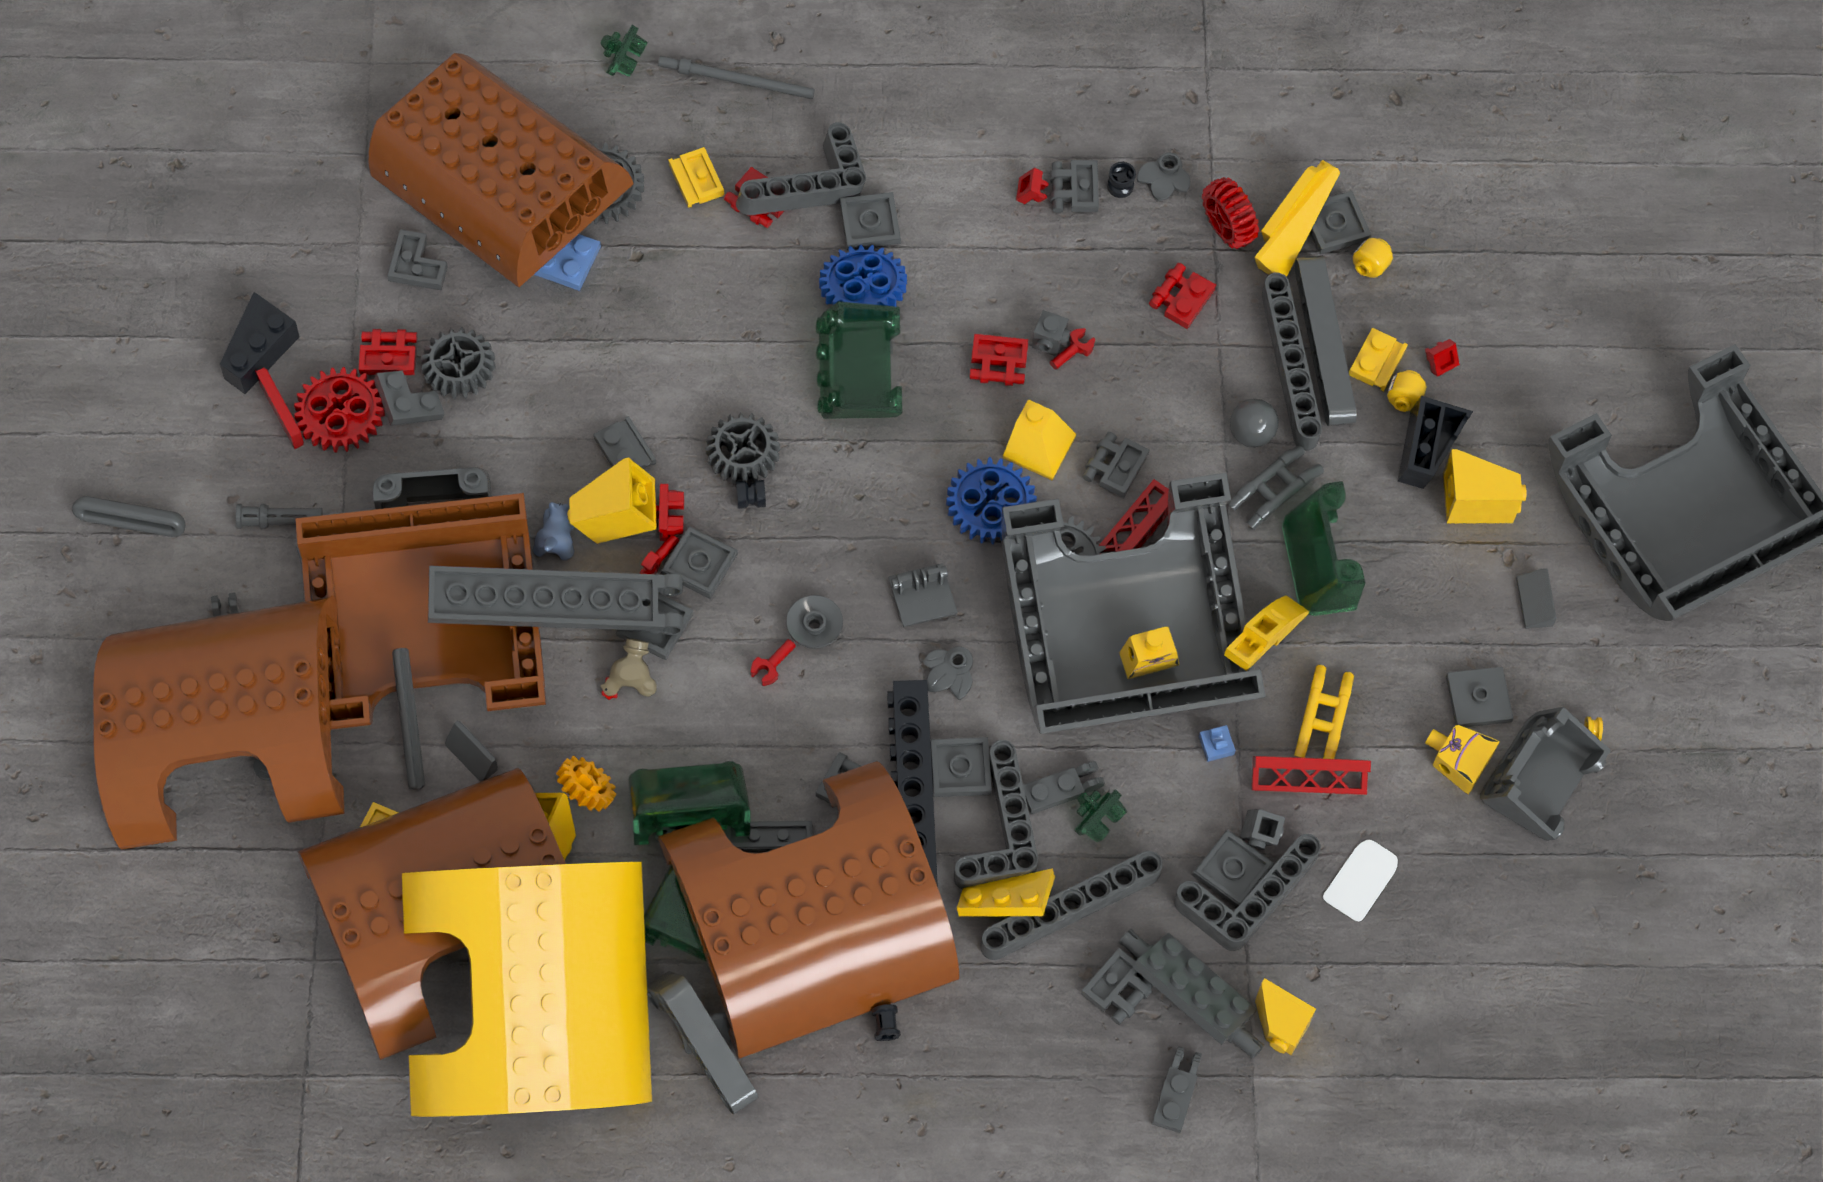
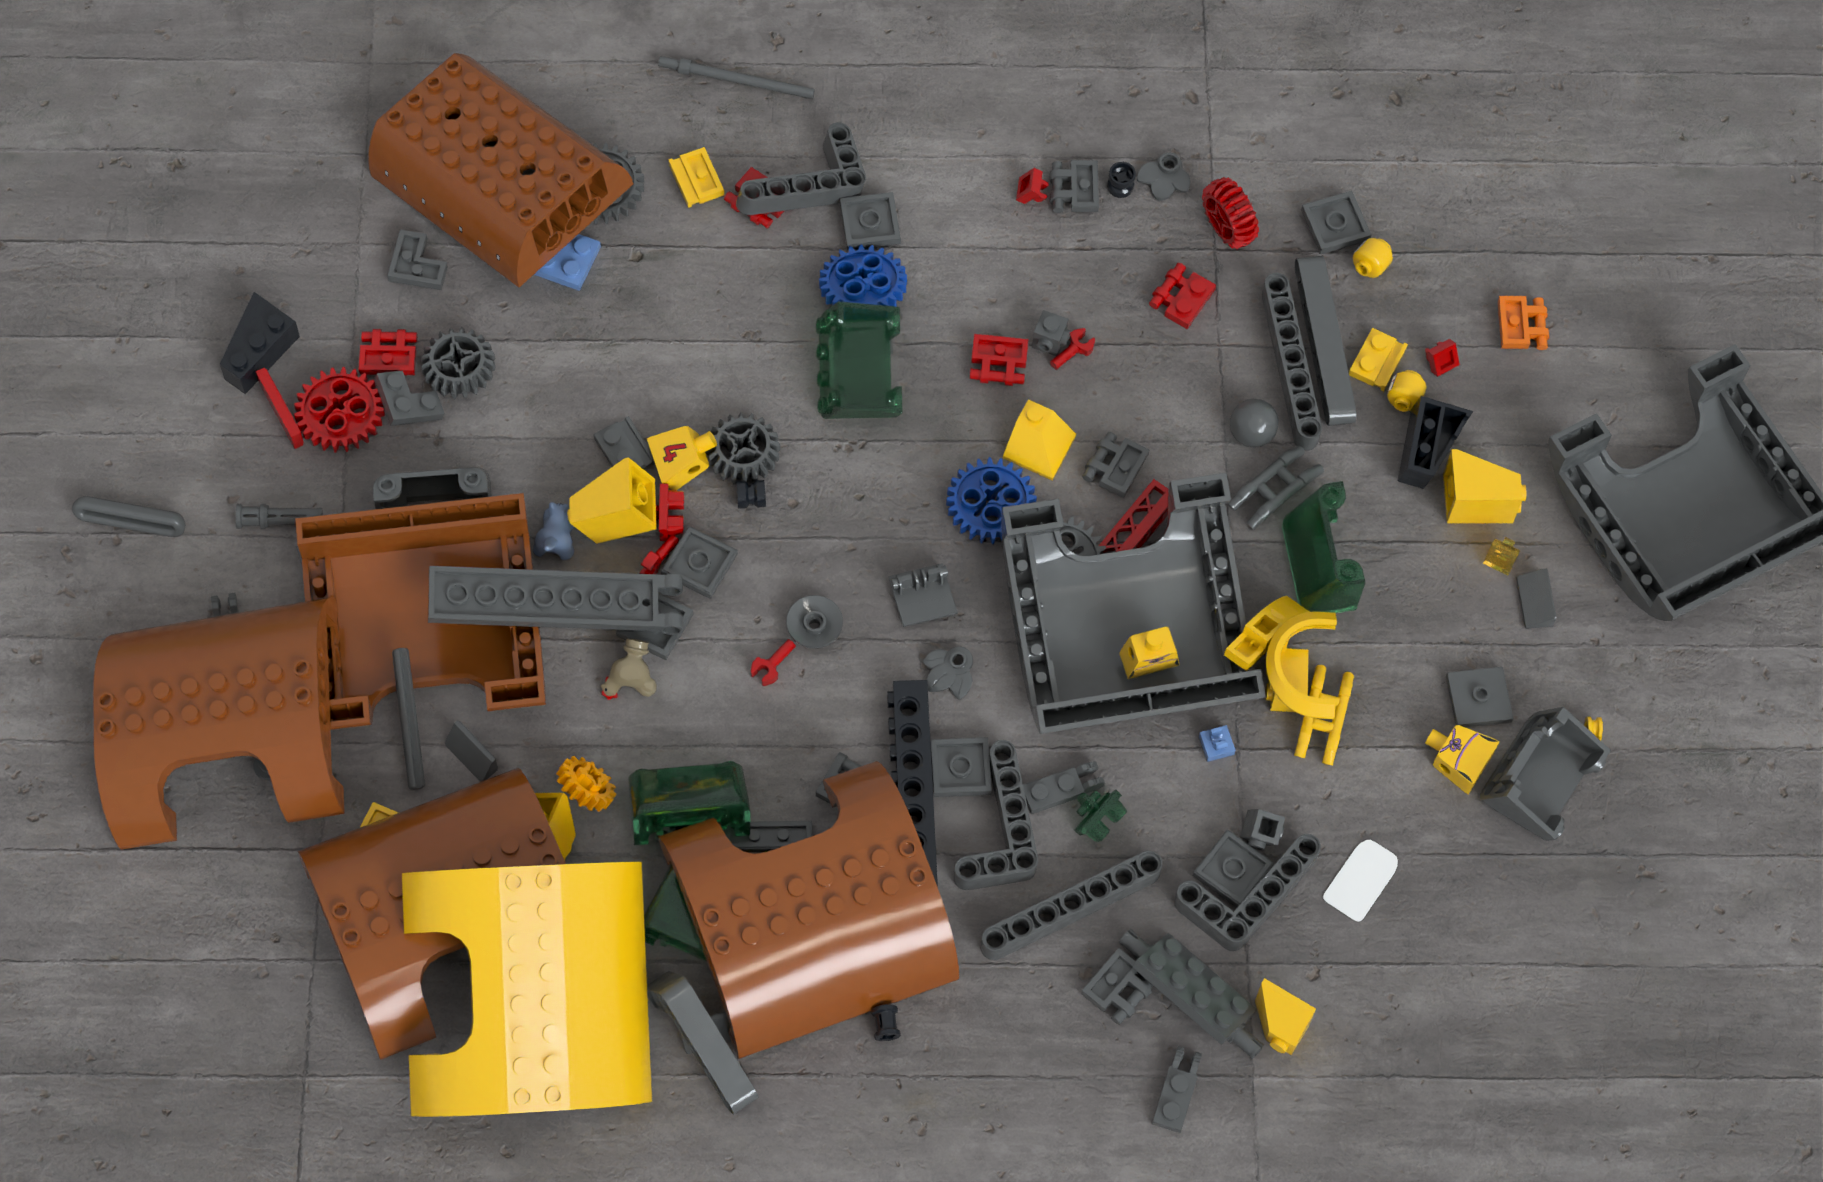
(631, 43): clear green hips -> none
(680, 455): none -> yellow torso
(1008, 897): yellow wing -> none
(1289, 669): none -> yellow piece
(1294, 219): yellow wedge -> none
(1316, 764): red fence -> none
(1502, 555): none -> clear yellow tile
(1515, 326): none -> orange plate

